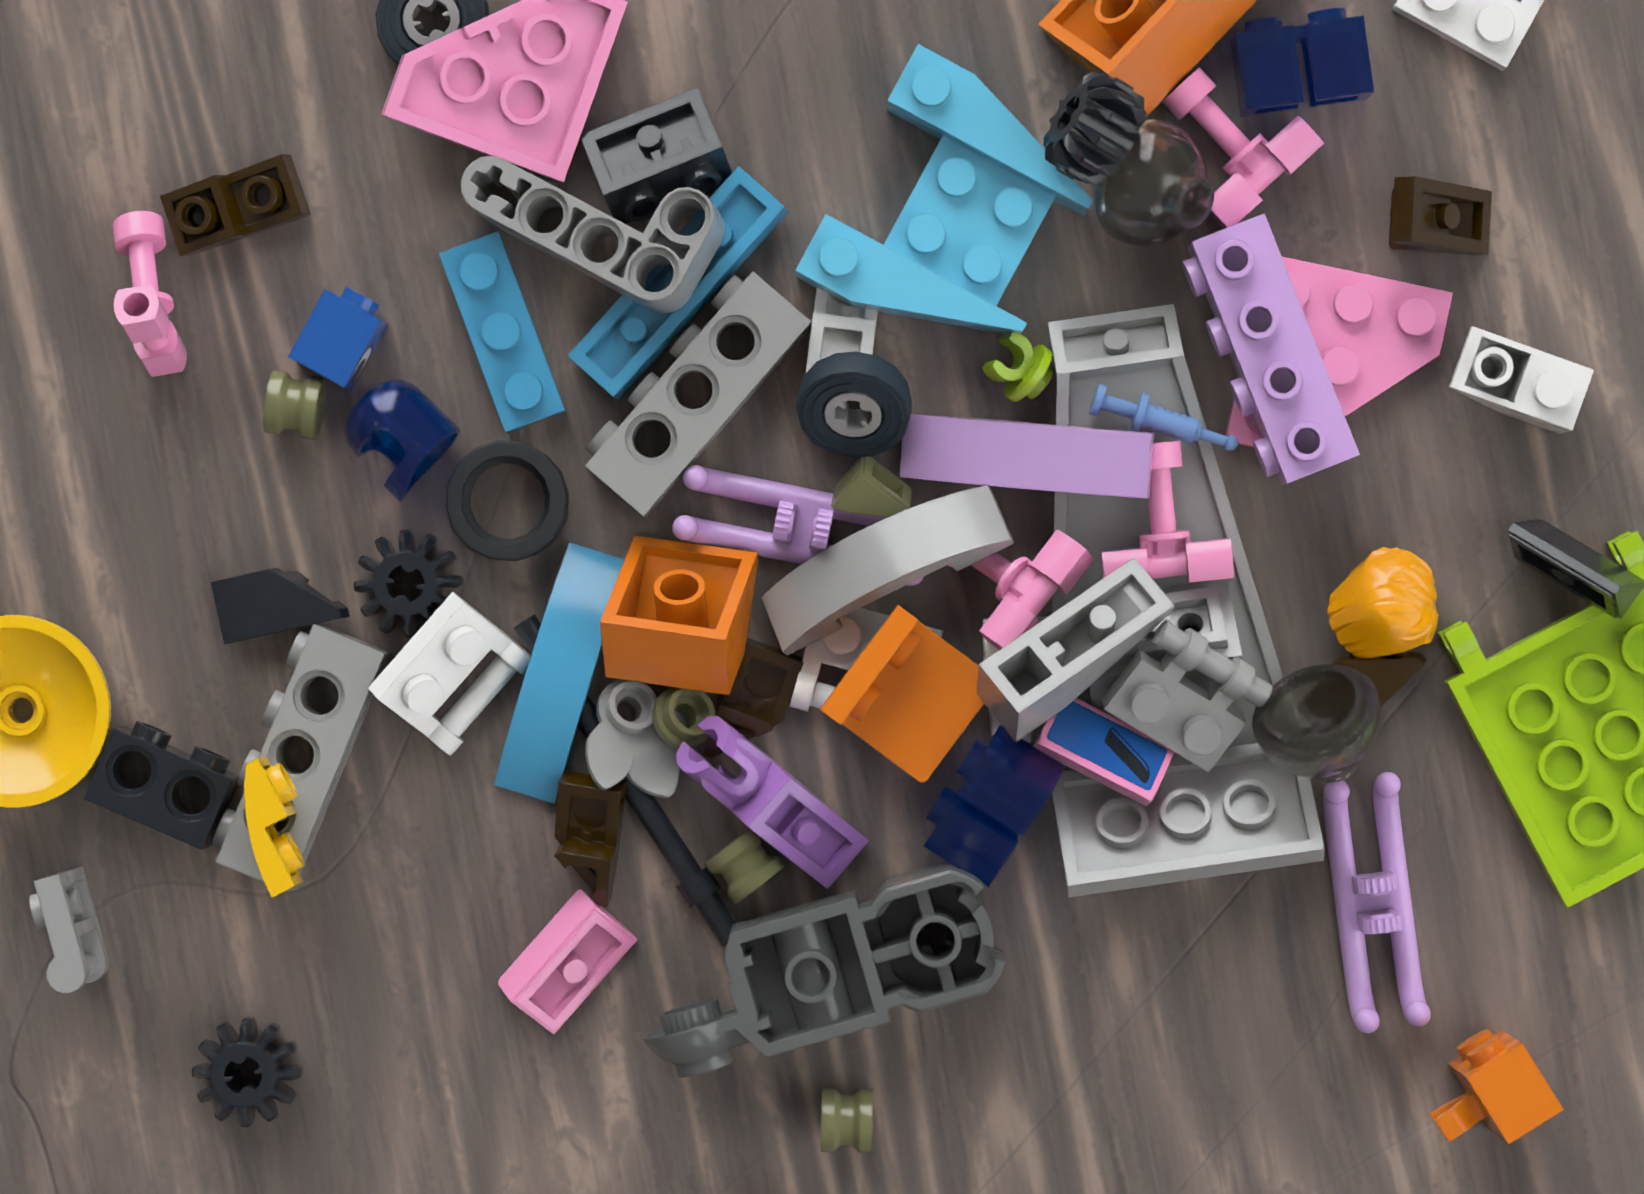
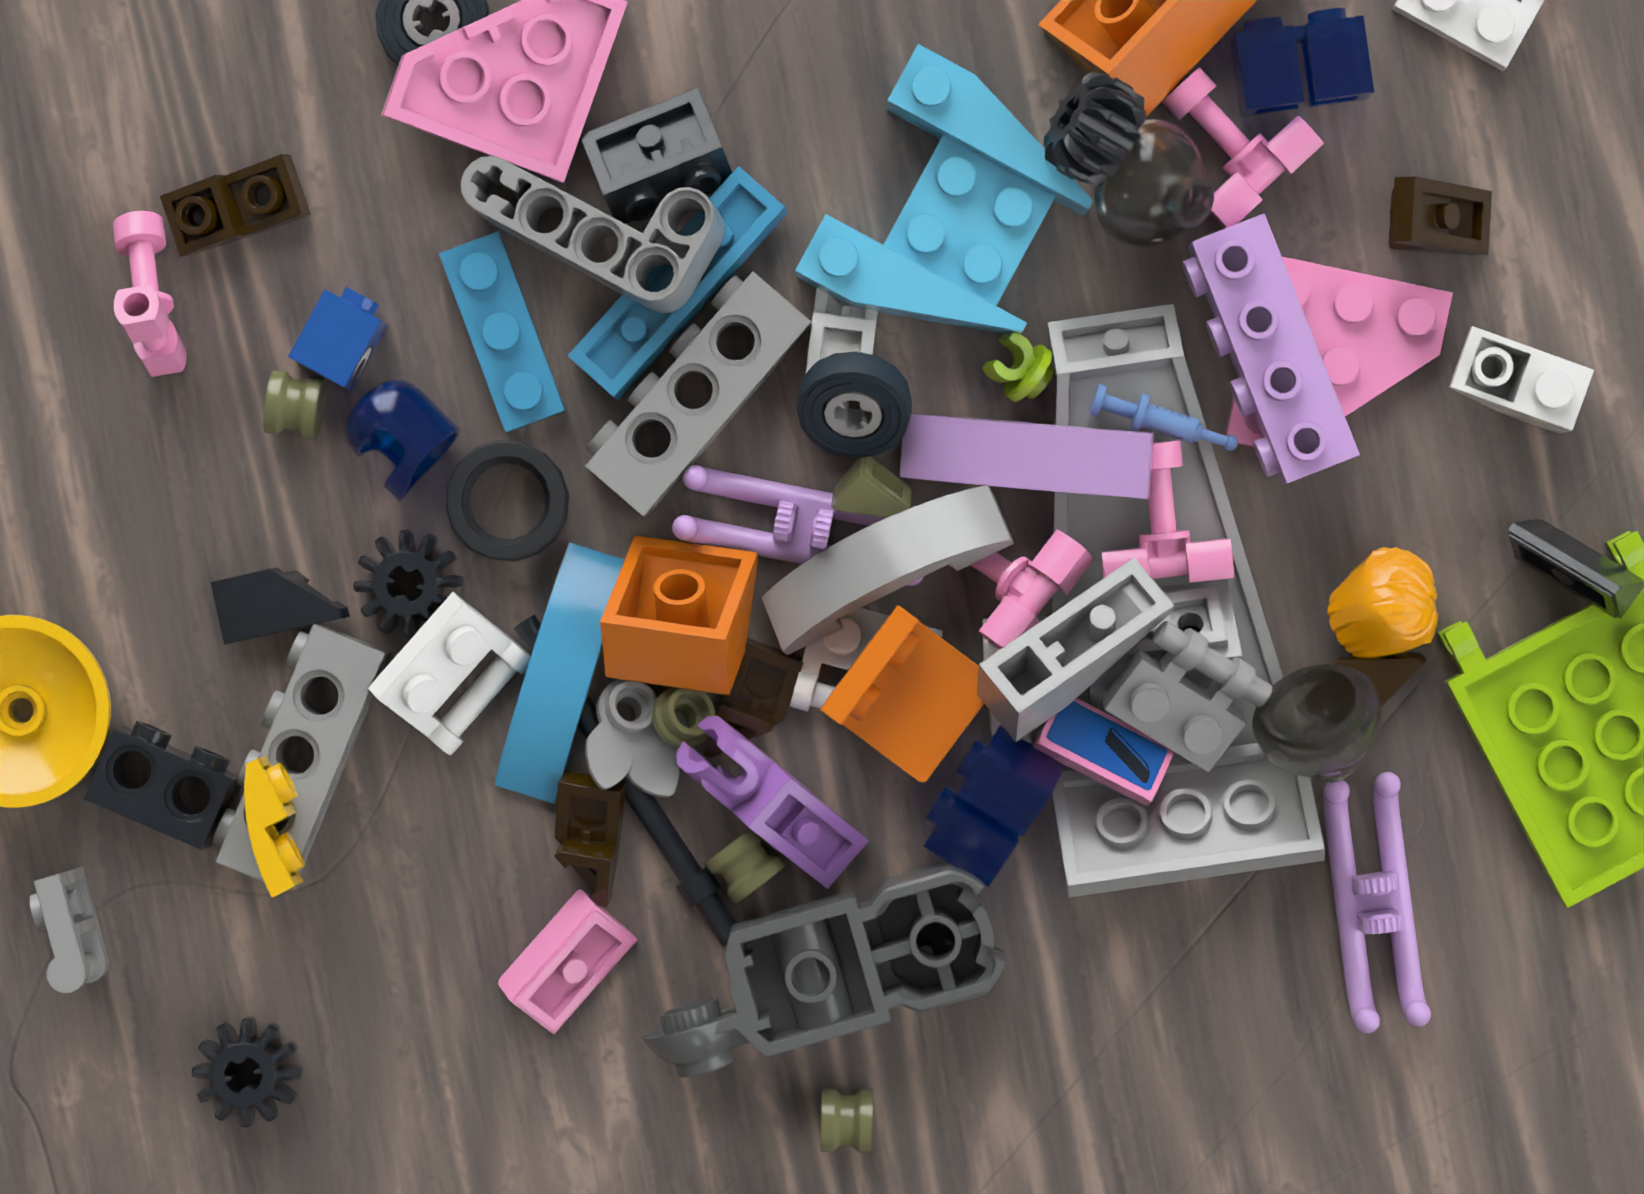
(1500, 1088): orange brick -> none

